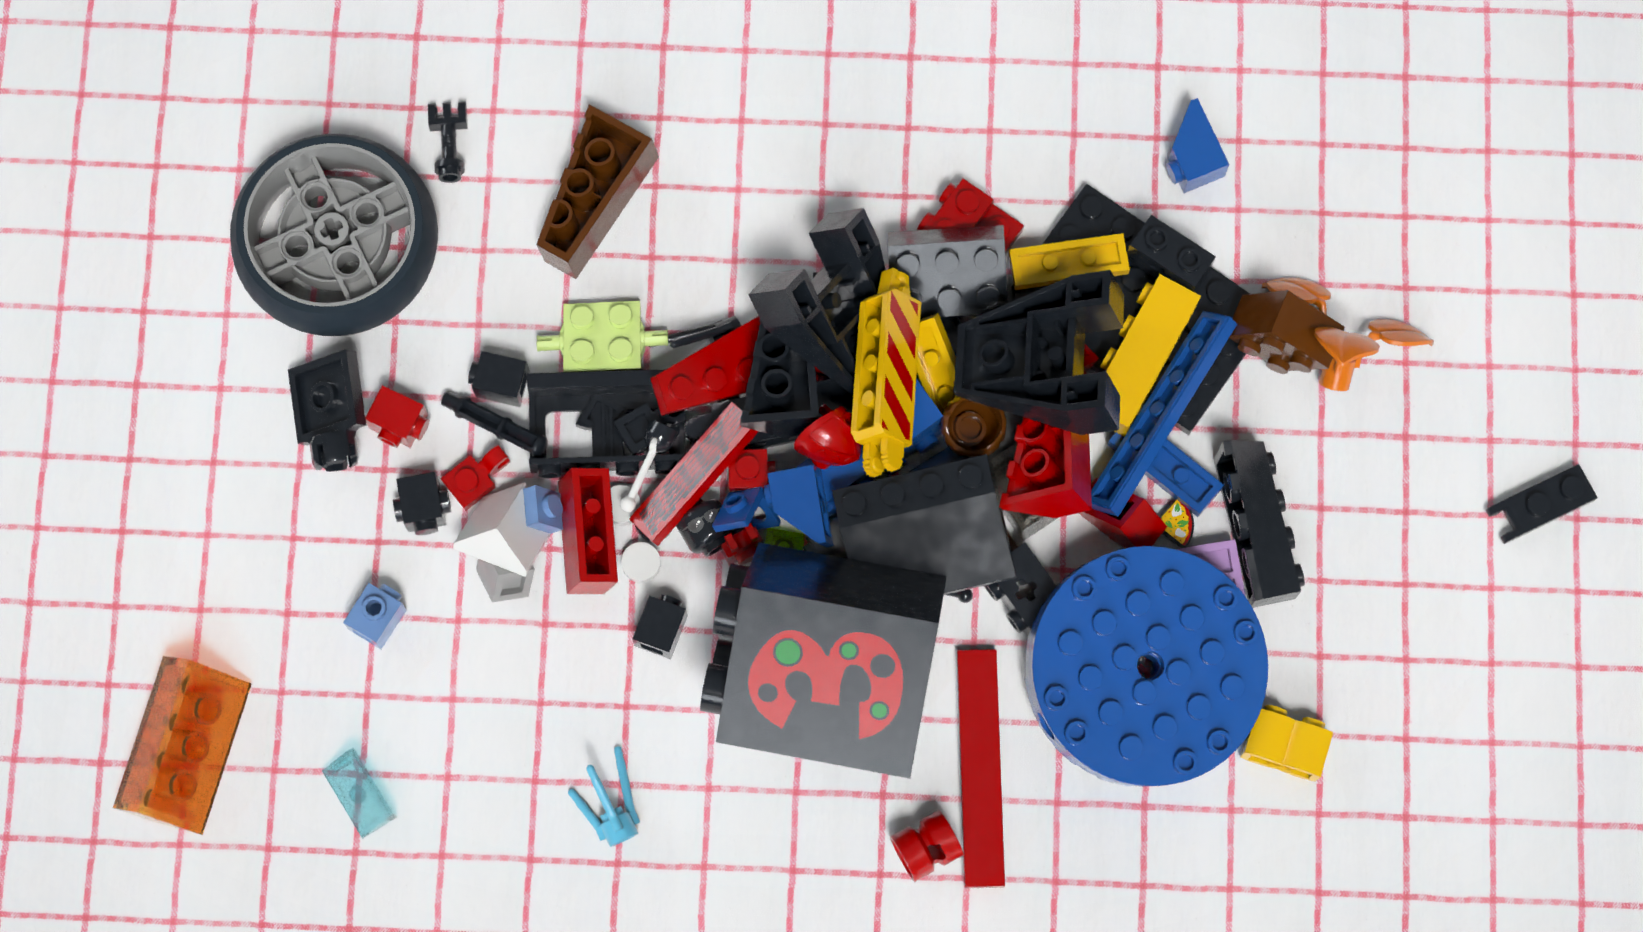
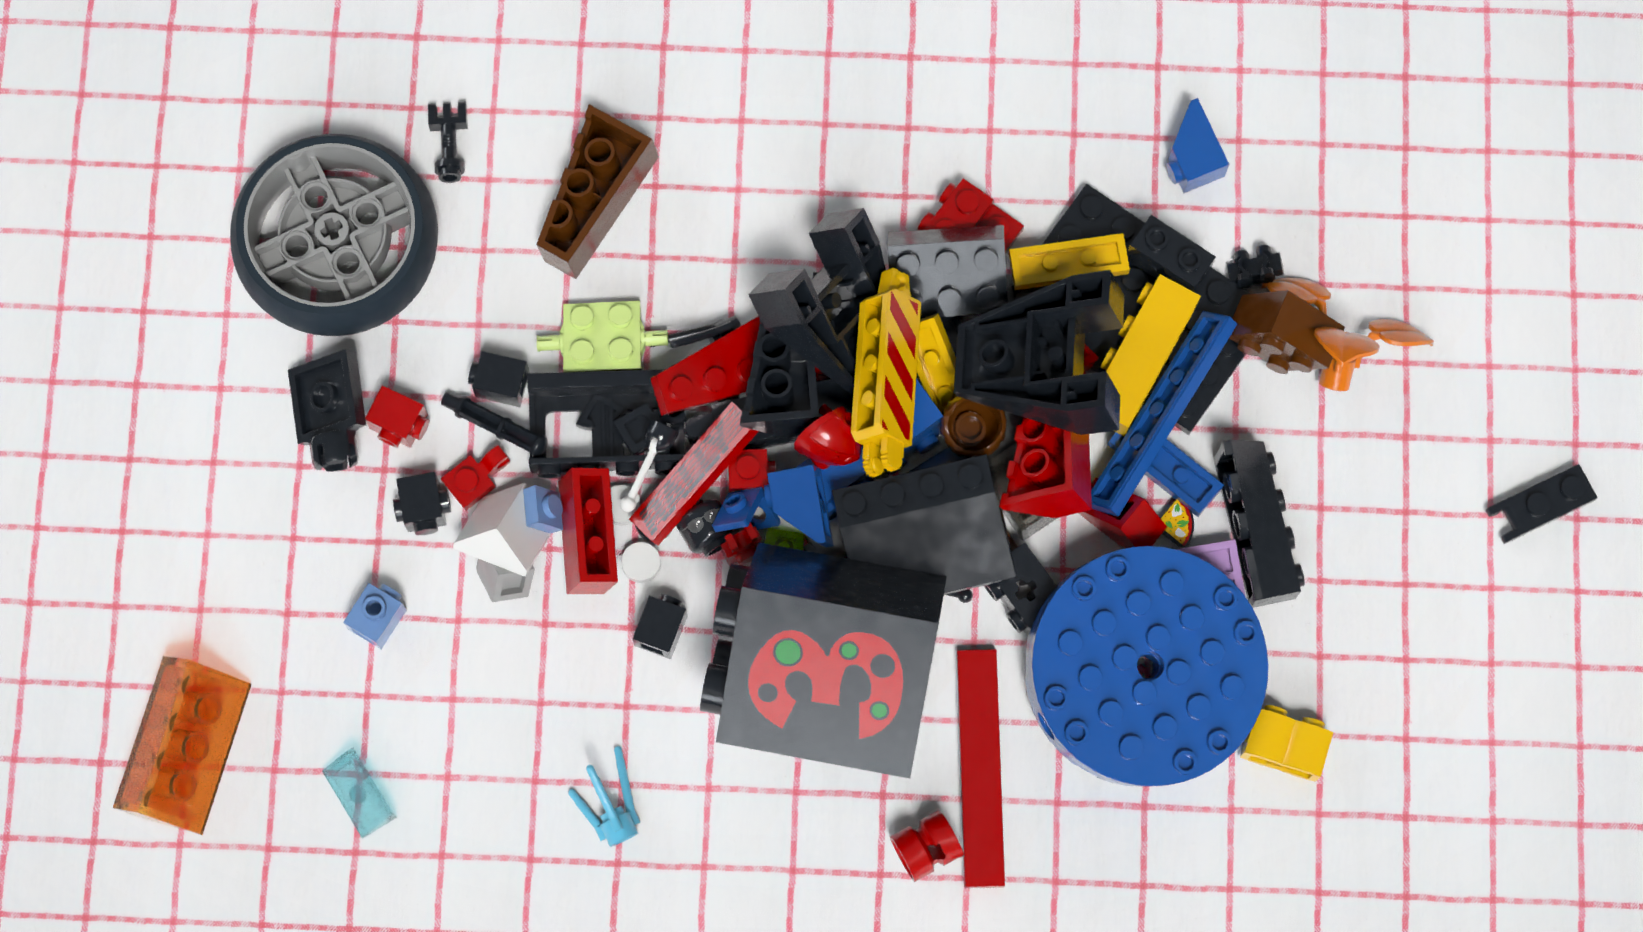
(1257, 270): none -> black piece

